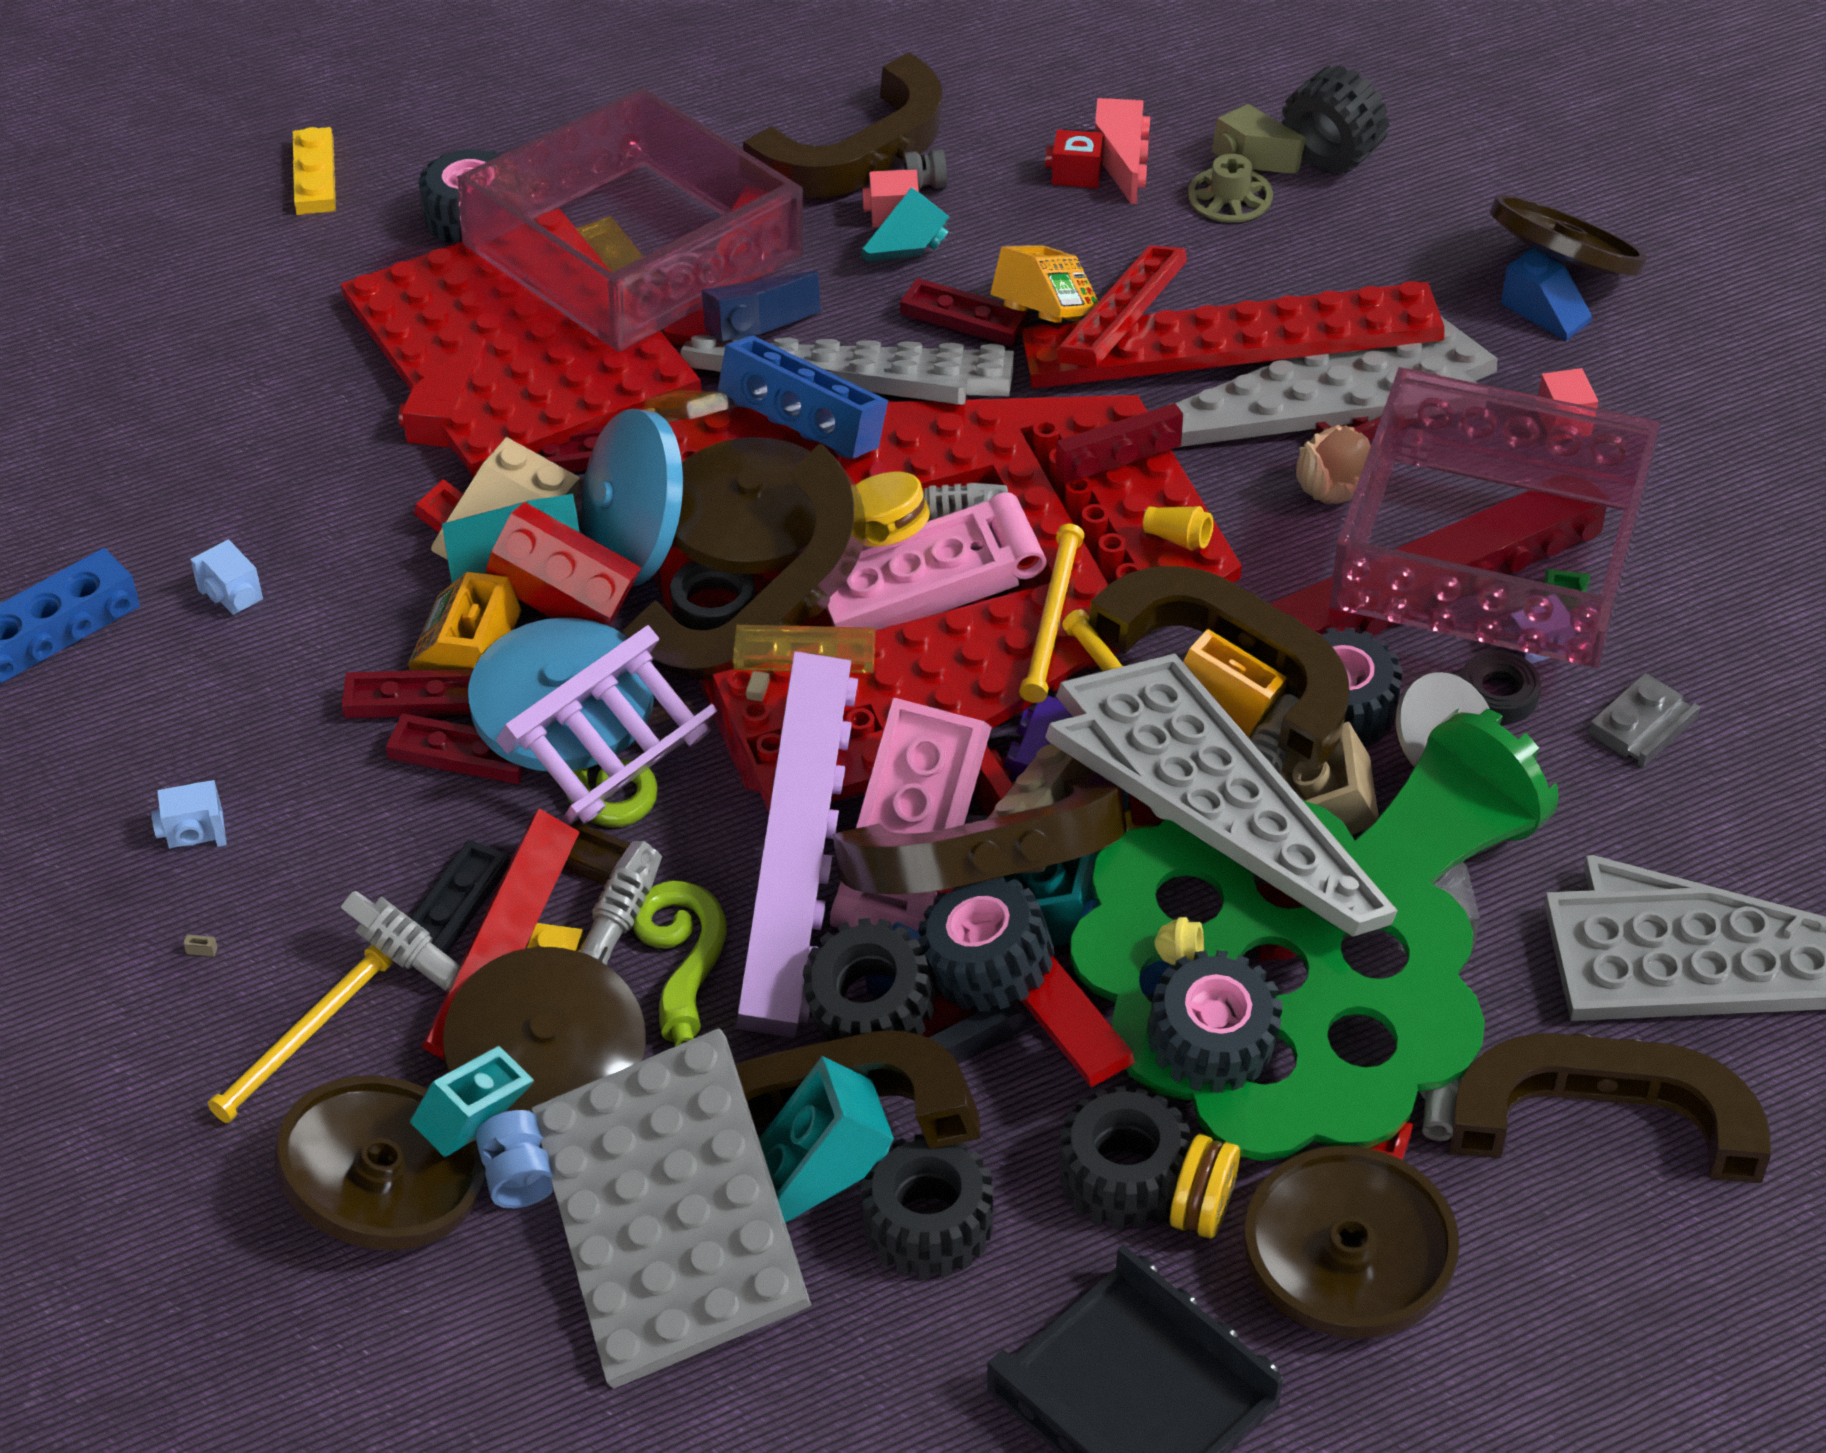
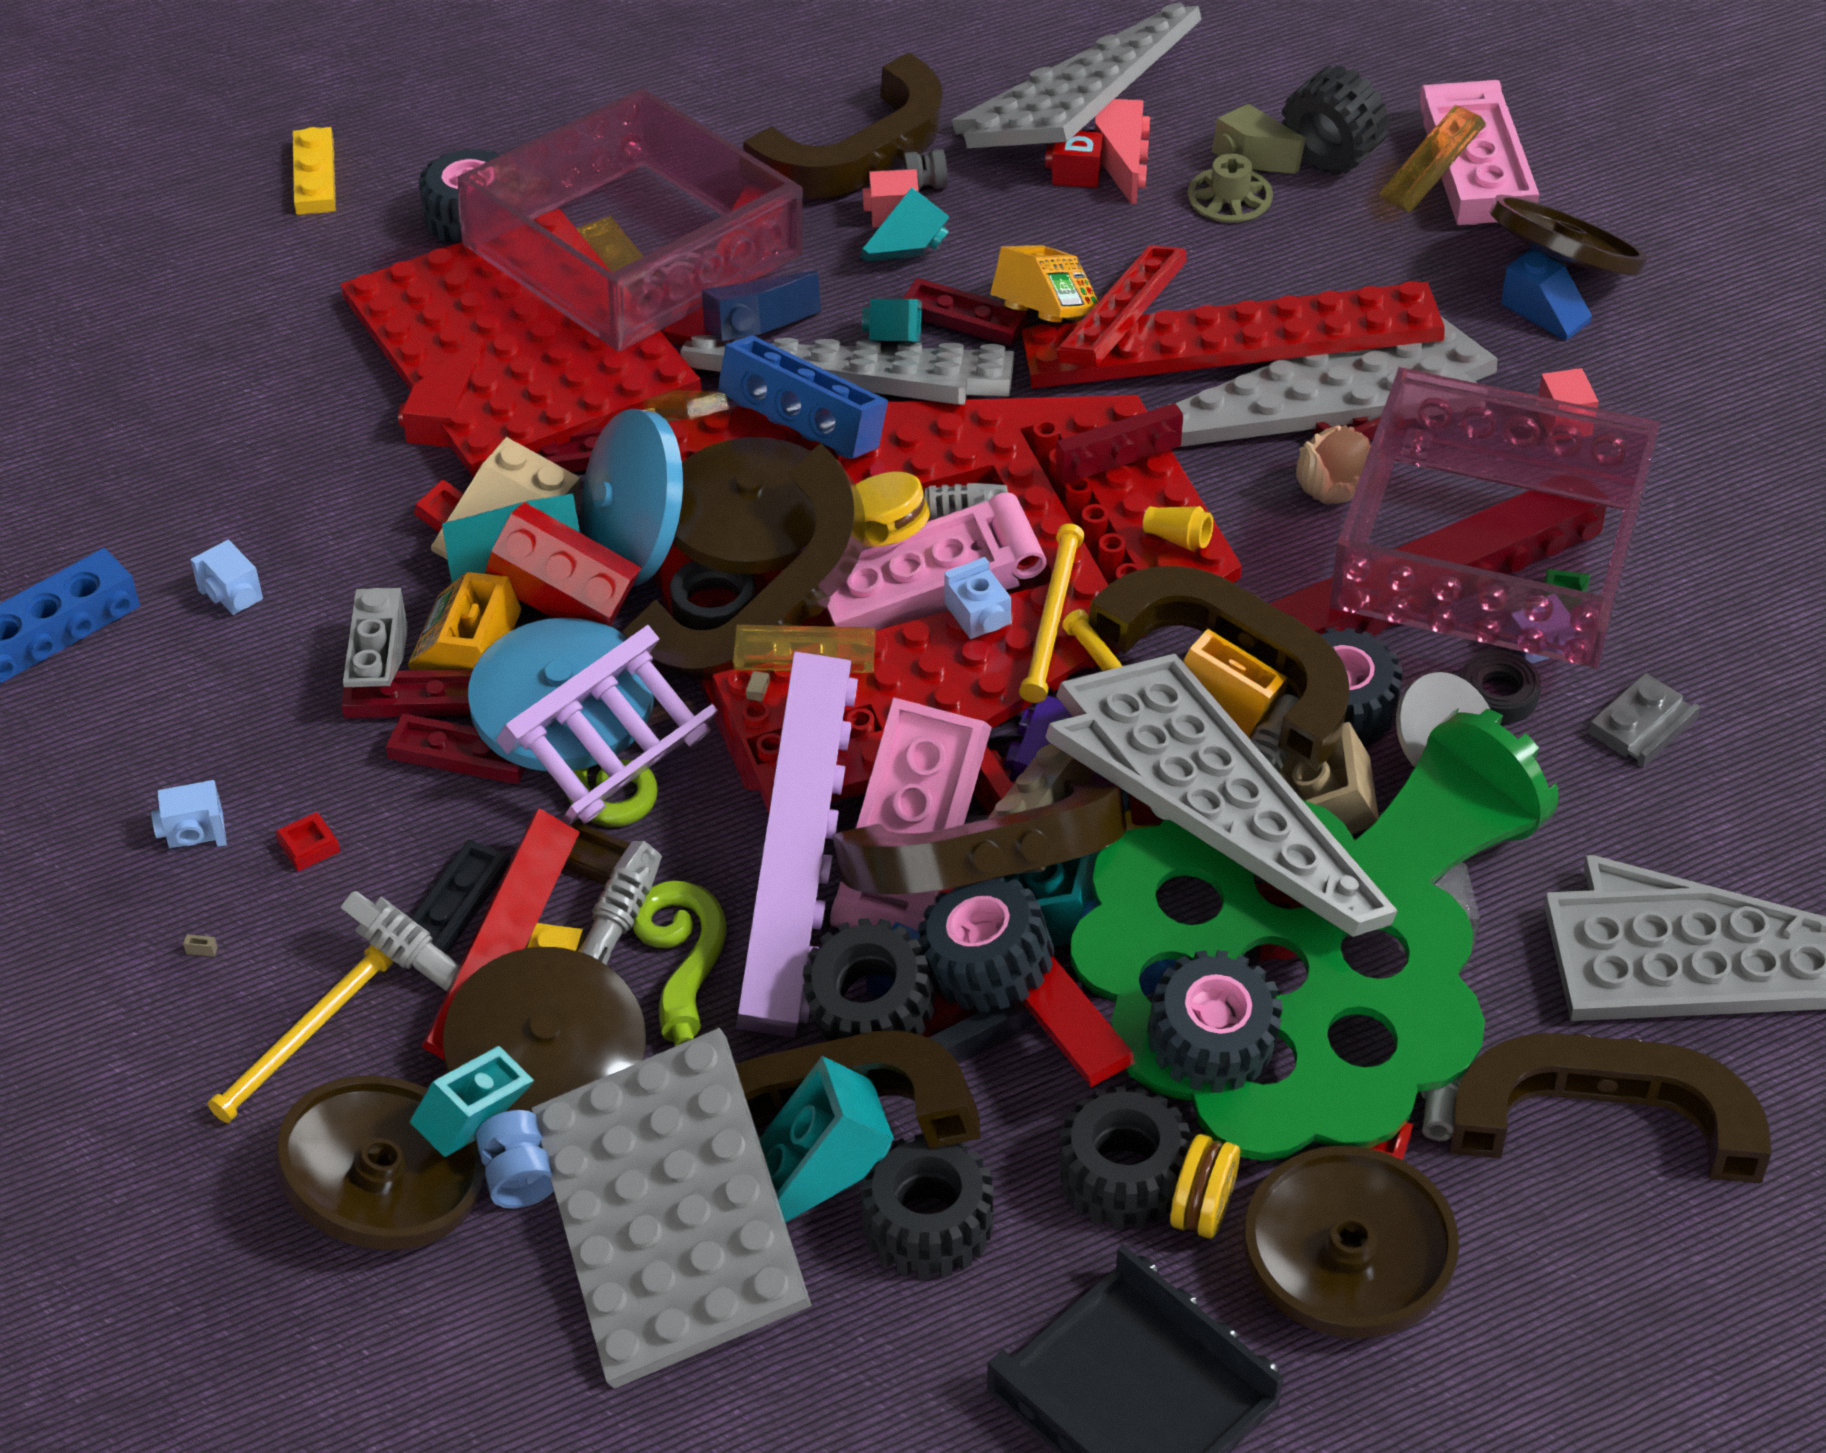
(307, 841): none -> red tile
(375, 638): none -> light grey slope
(893, 320): none -> teal slope
(976, 598): none -> light blue brick
(1069, 95): none -> light grey wing
(1179, 939): light yellow plate -> none
(1432, 158): none -> clear yellow tile
(1493, 159): none -> bright pink hinge

